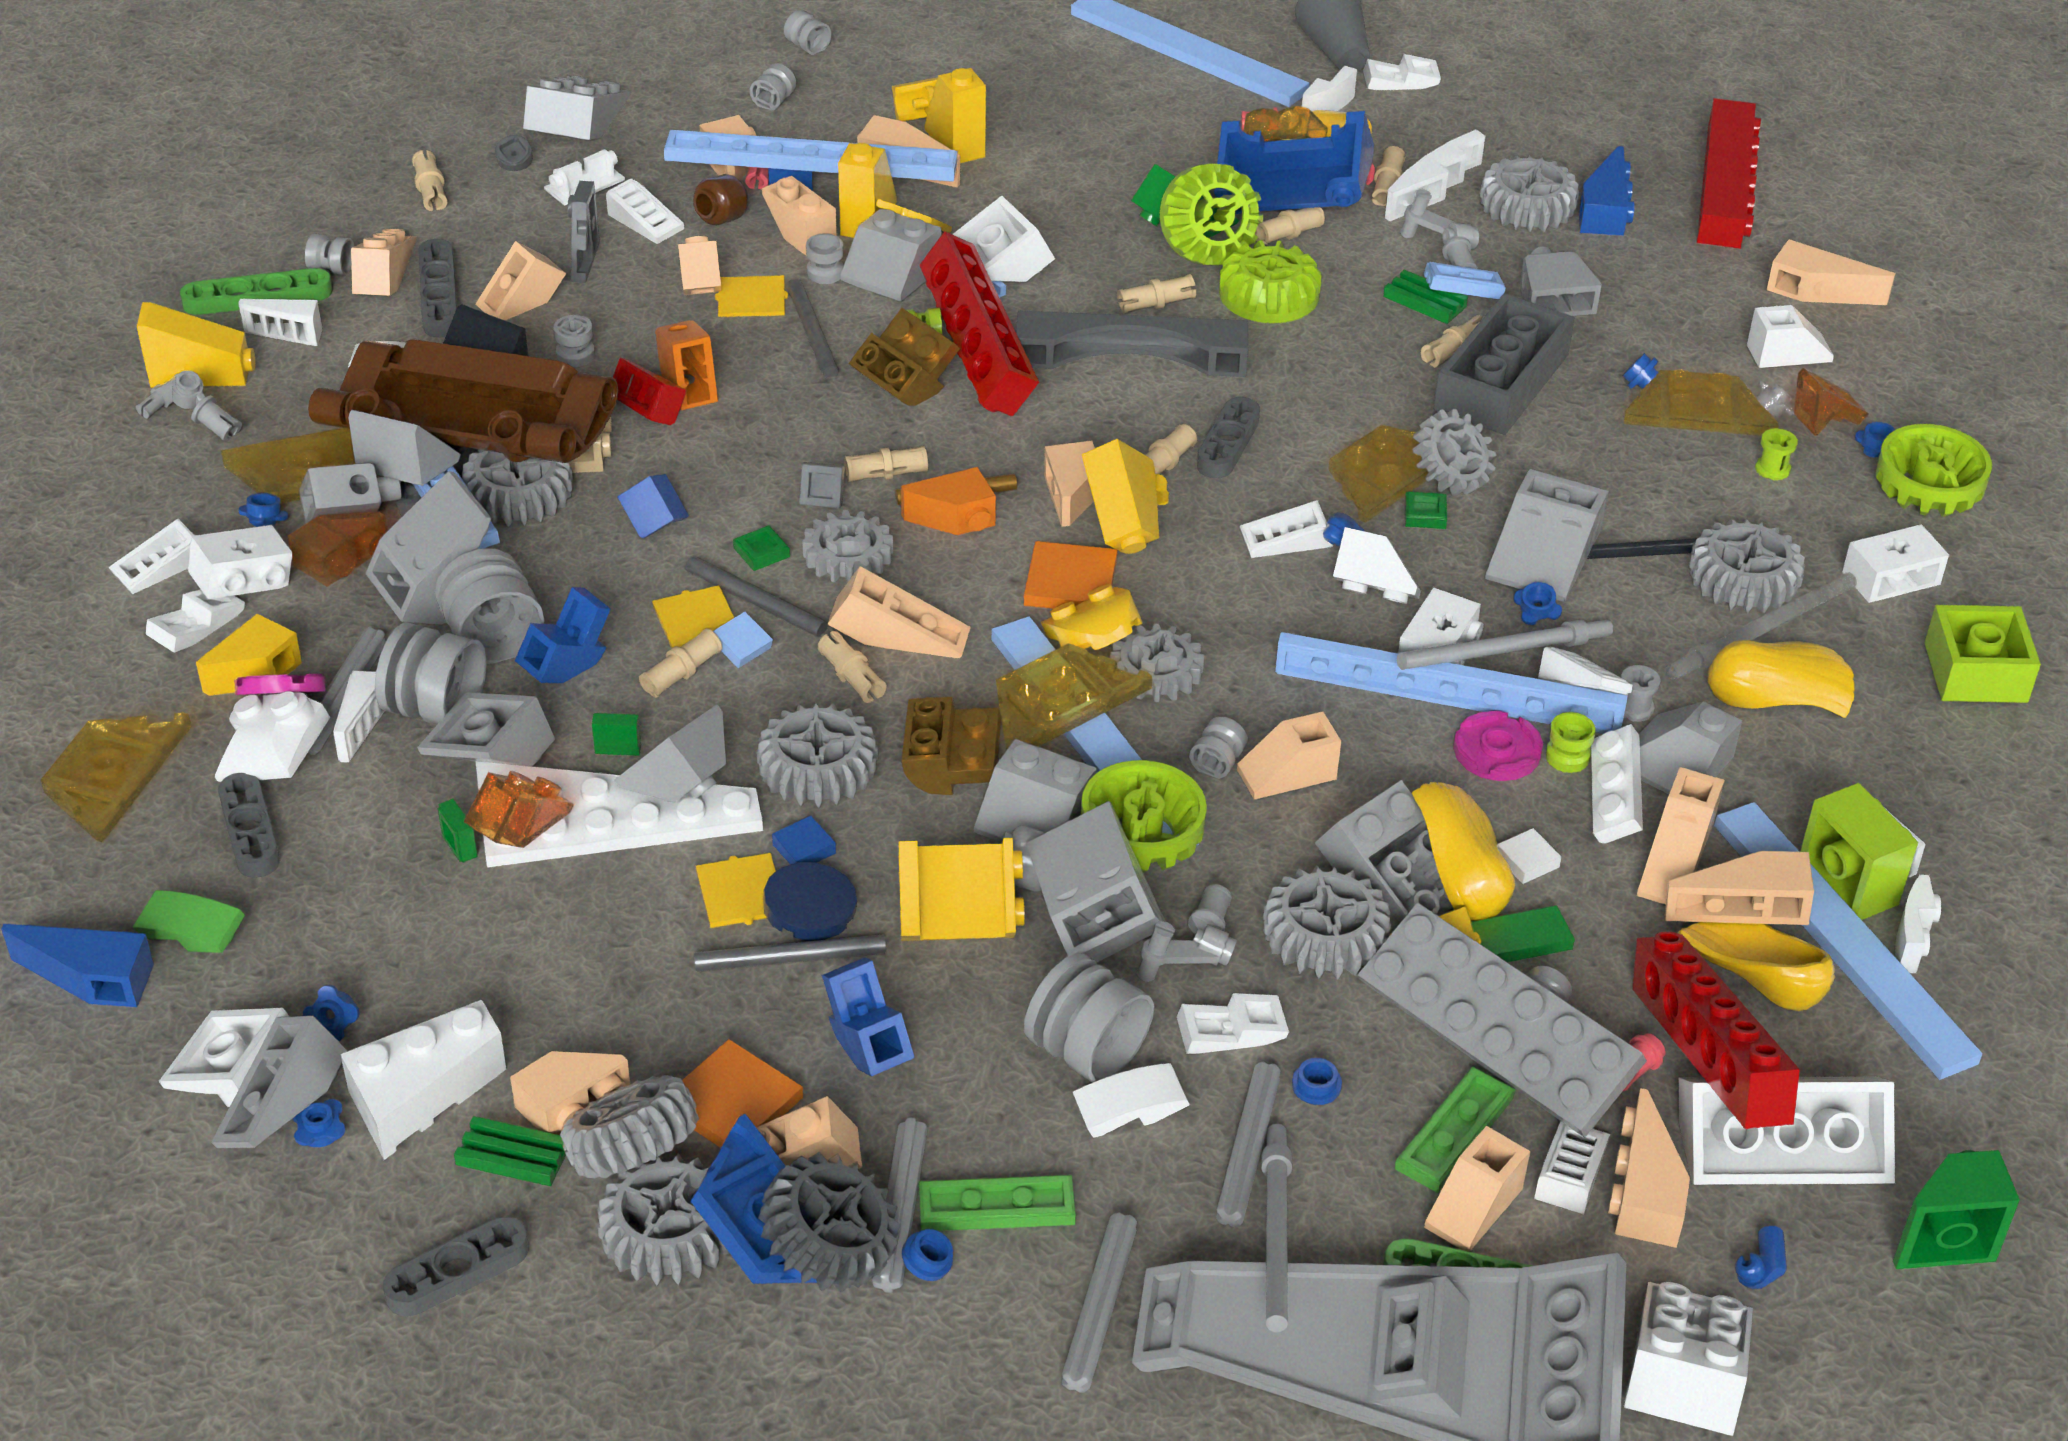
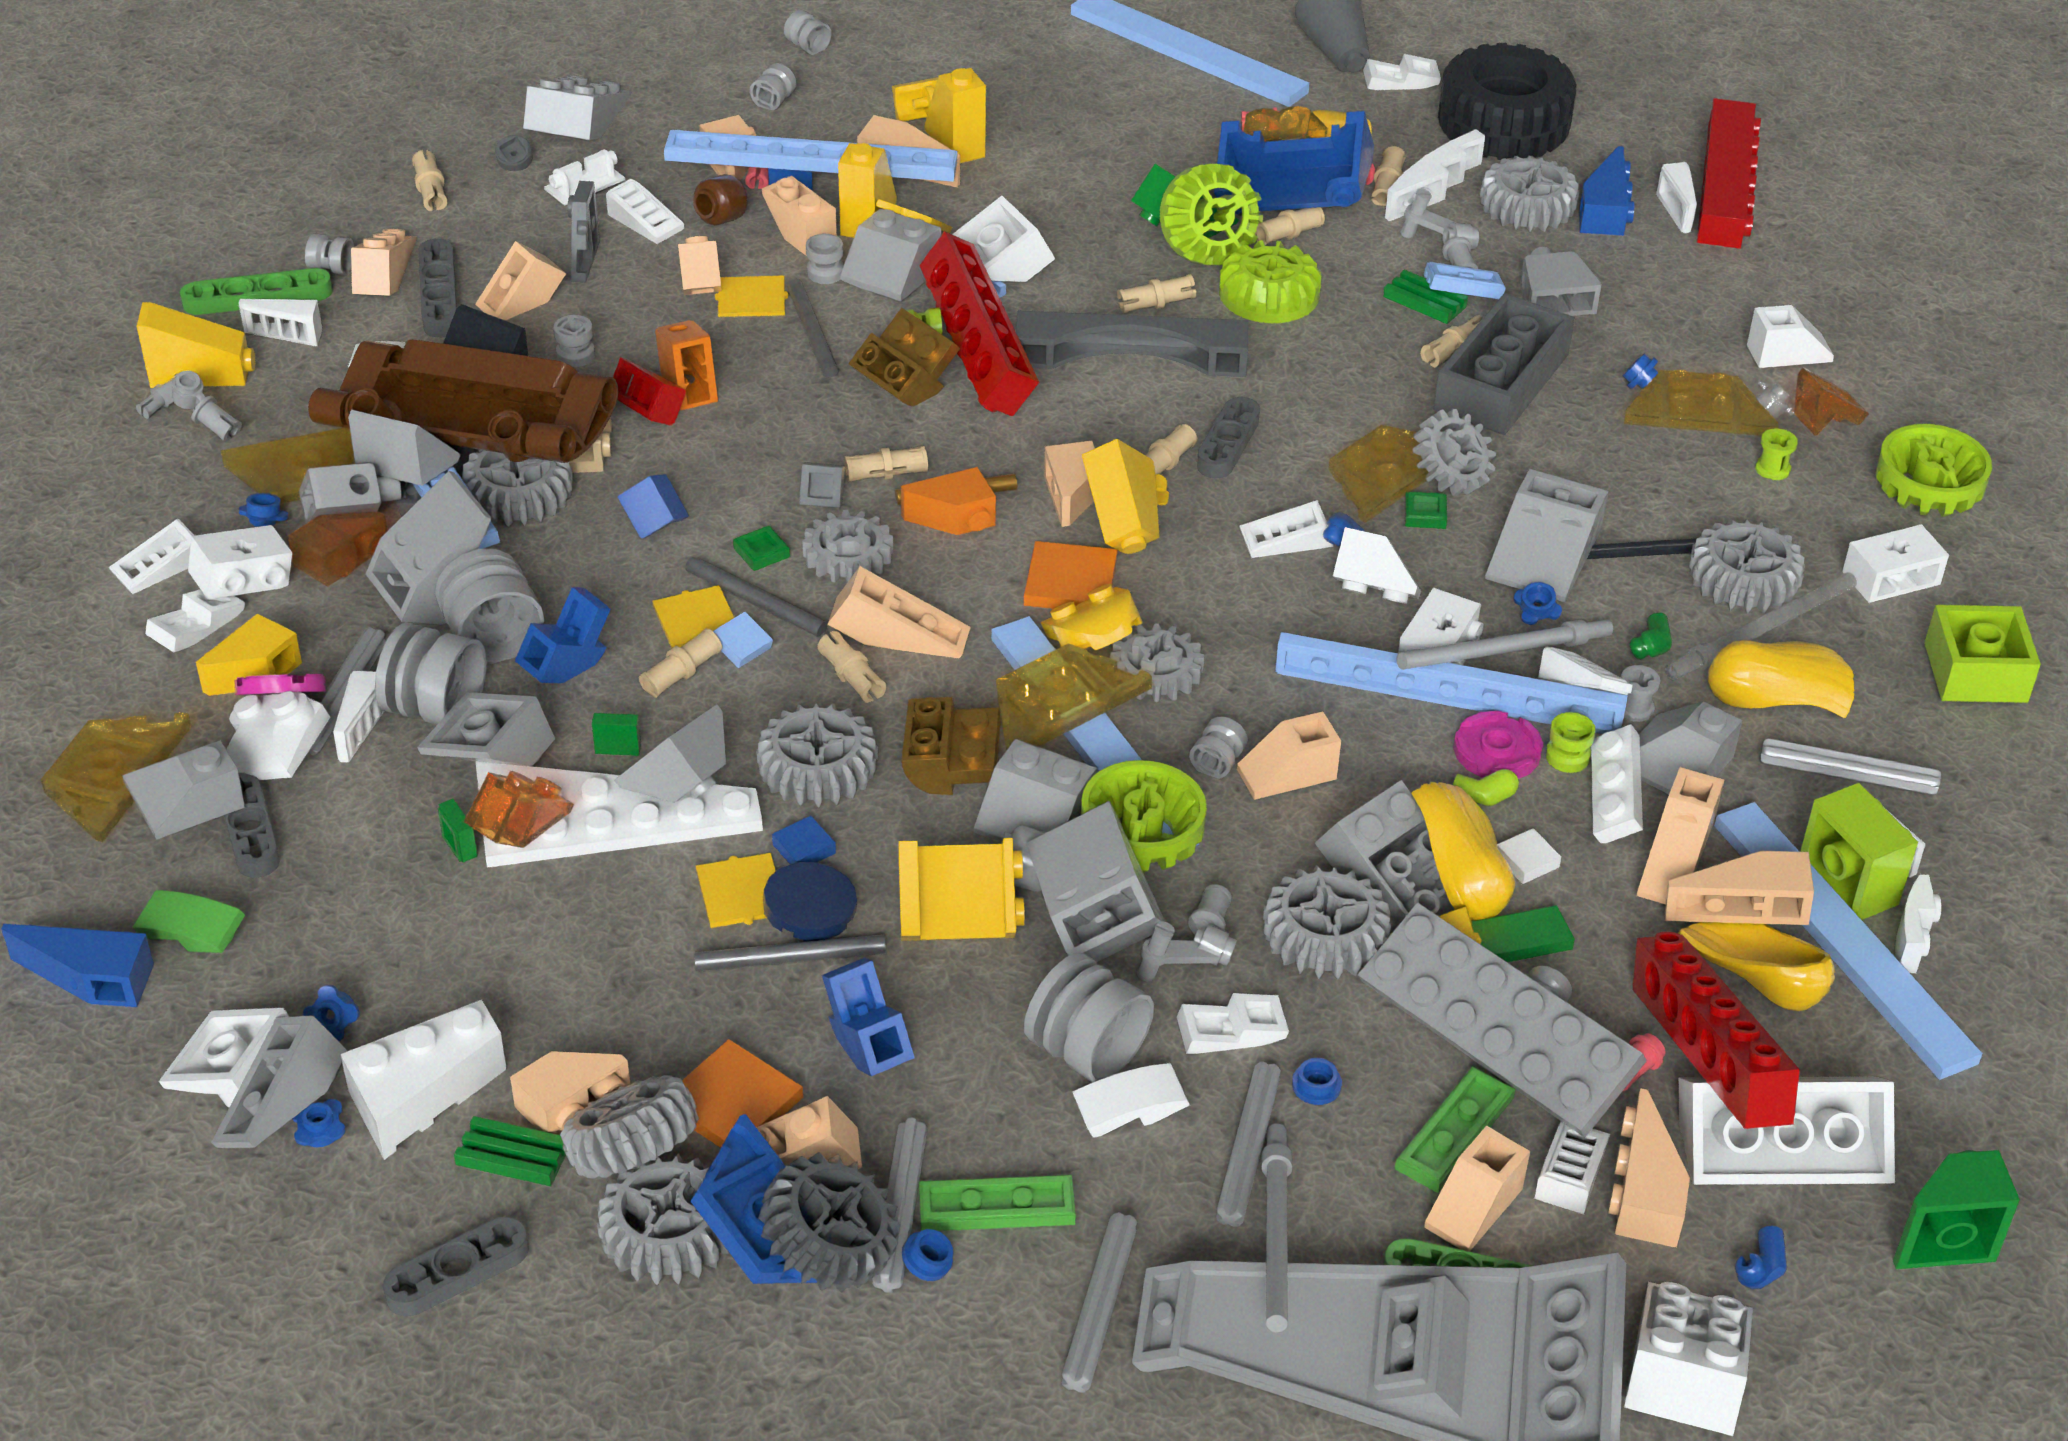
(186, 789): none -> light grey slope
(1331, 94): white slope -> none
(1491, 788): none -> lime arm
(1511, 97): none -> black tyre
(1655, 640): none -> green arm
(1677, 194): none -> white slope
(1826, 277): light nougat slope -> none
(1850, 766): none -> light grey axle
(1873, 437): blue plate -> none

